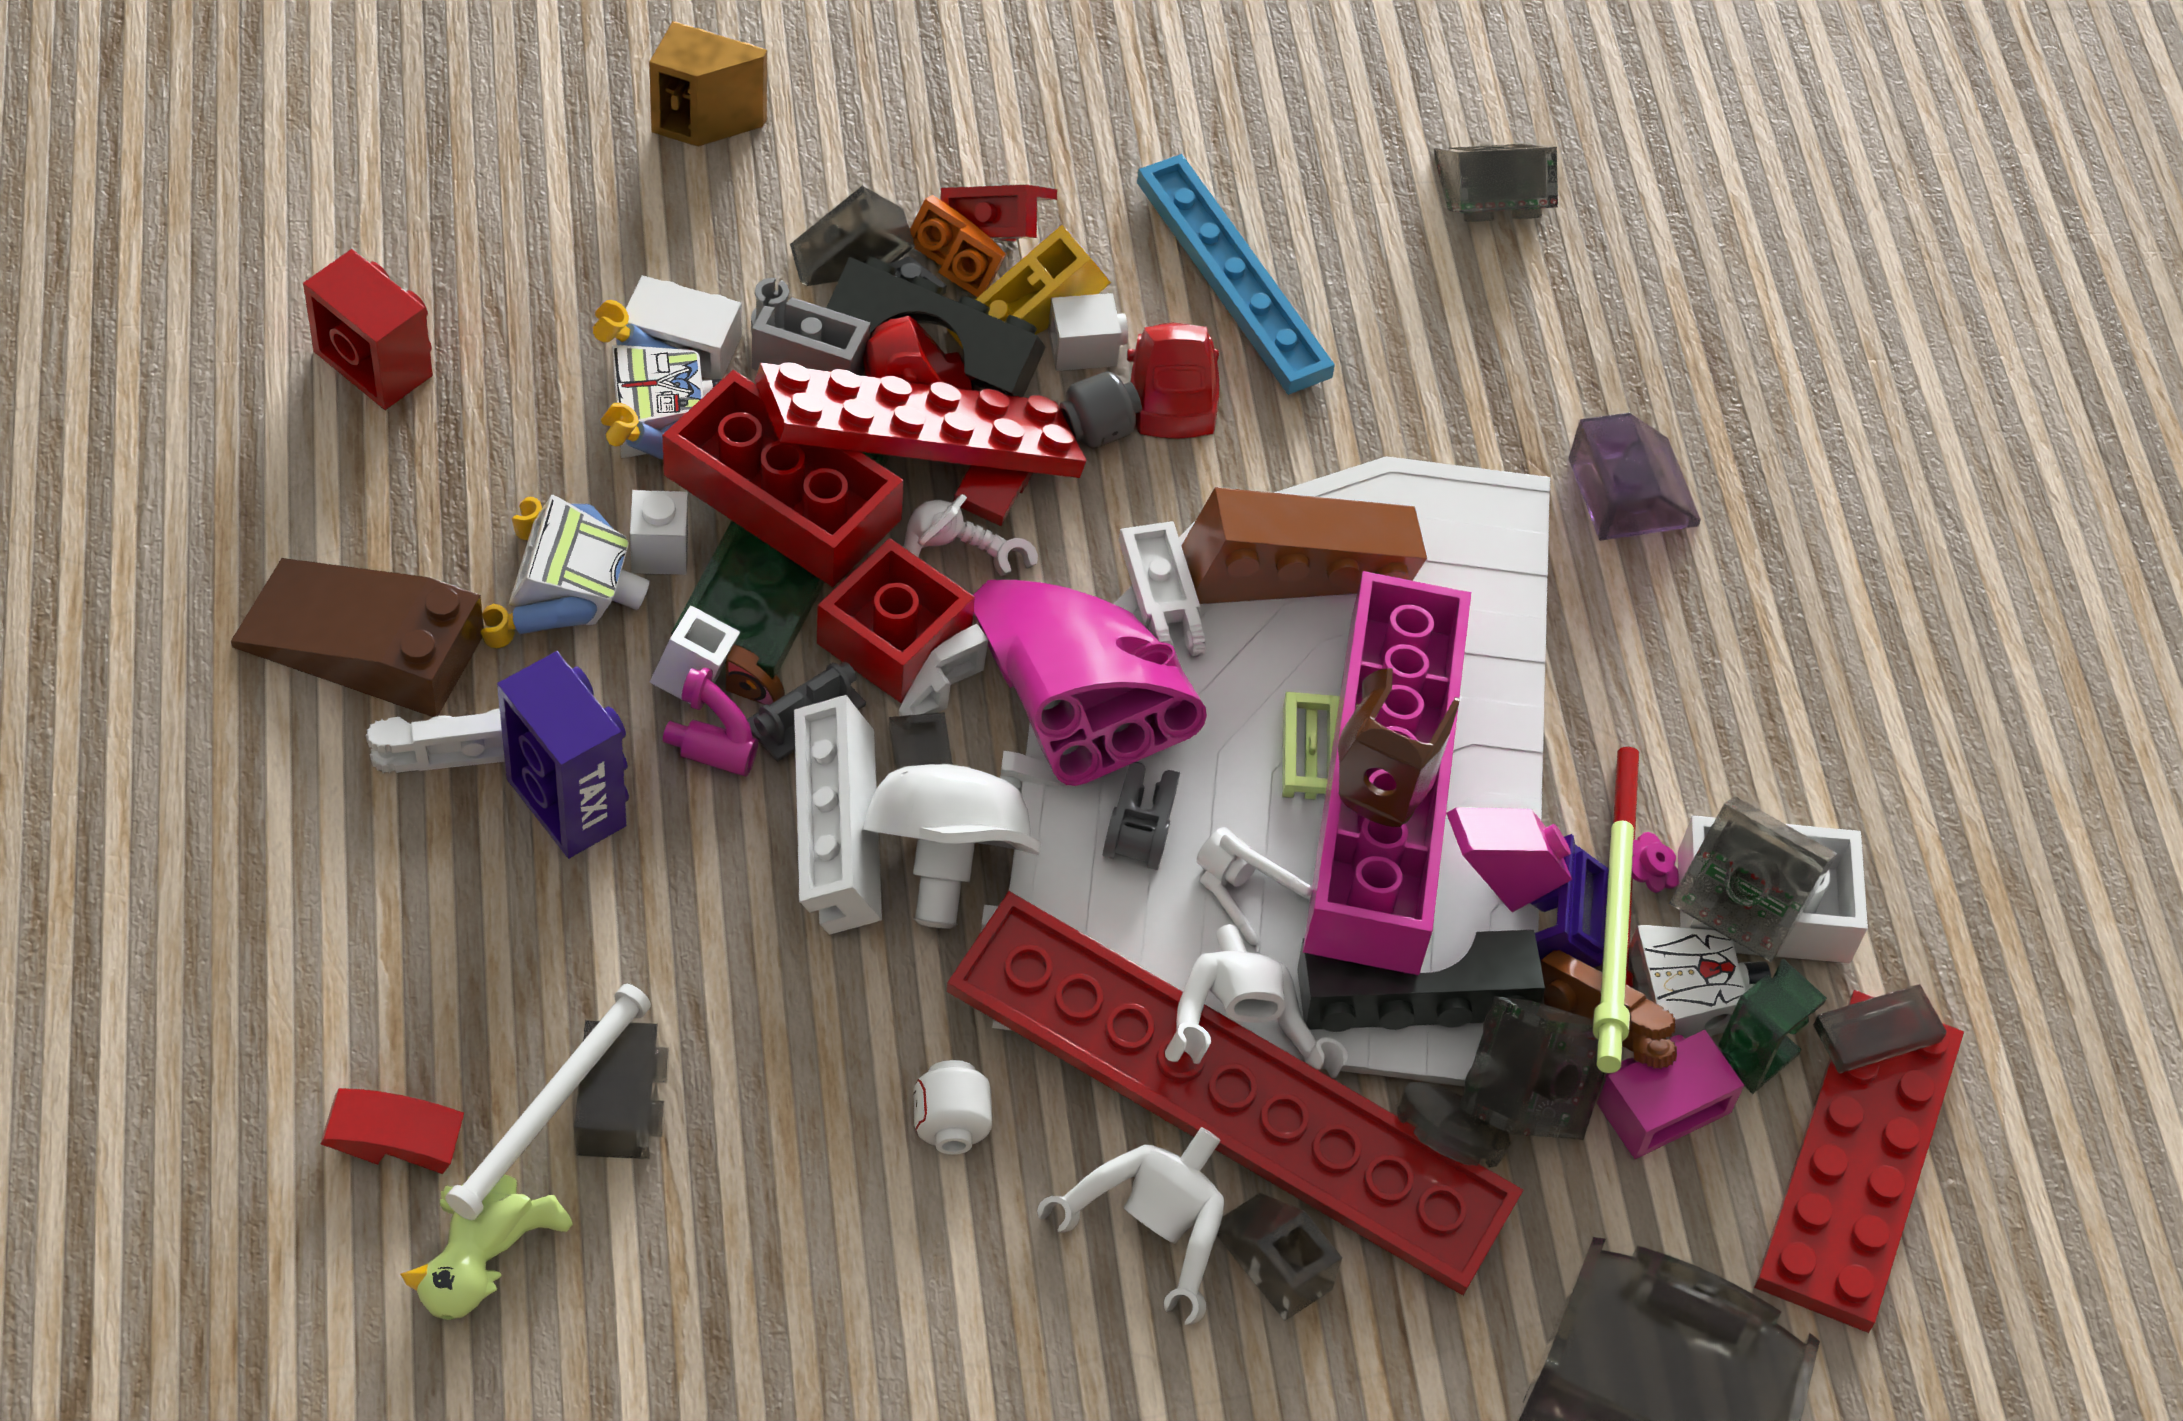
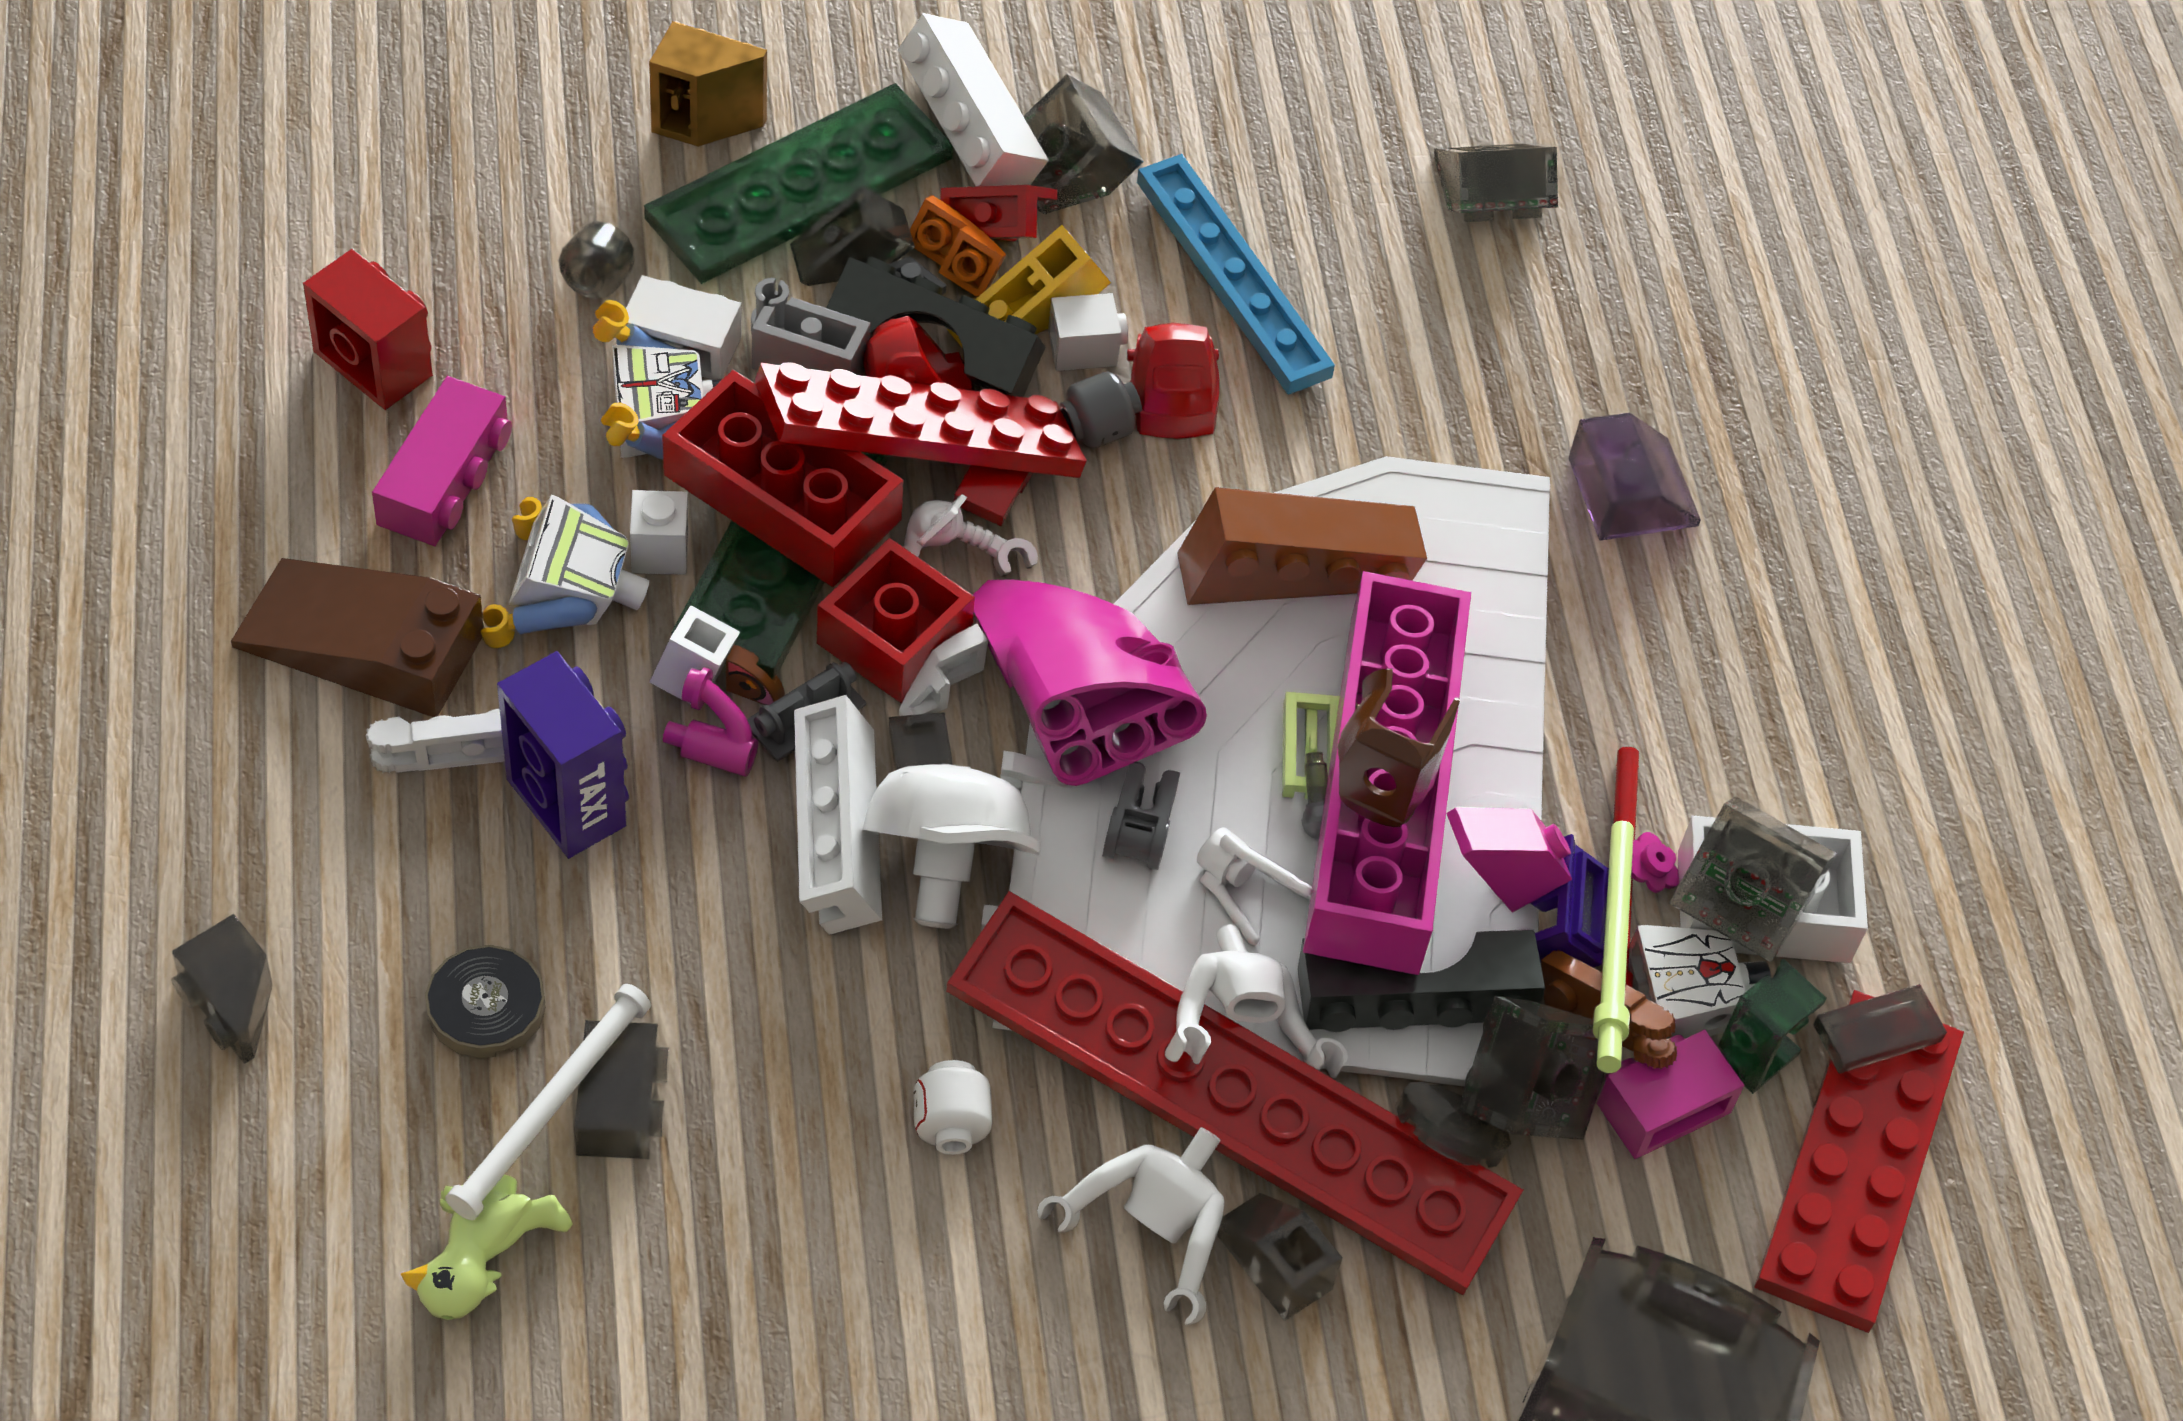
(228, 981): none -> clear smoke slope
(392, 1124): red slope -> none
(441, 461): none -> dark pink brick
(485, 1001): none -> black tile
(596, 259): none -> clear smoke head
(796, 182): none -> clear green plate
(971, 103): none -> white brick
(1083, 144): none -> clear smoke slope
(1163, 583): white hinge -> none
(1316, 784): none -> clear smoke piece

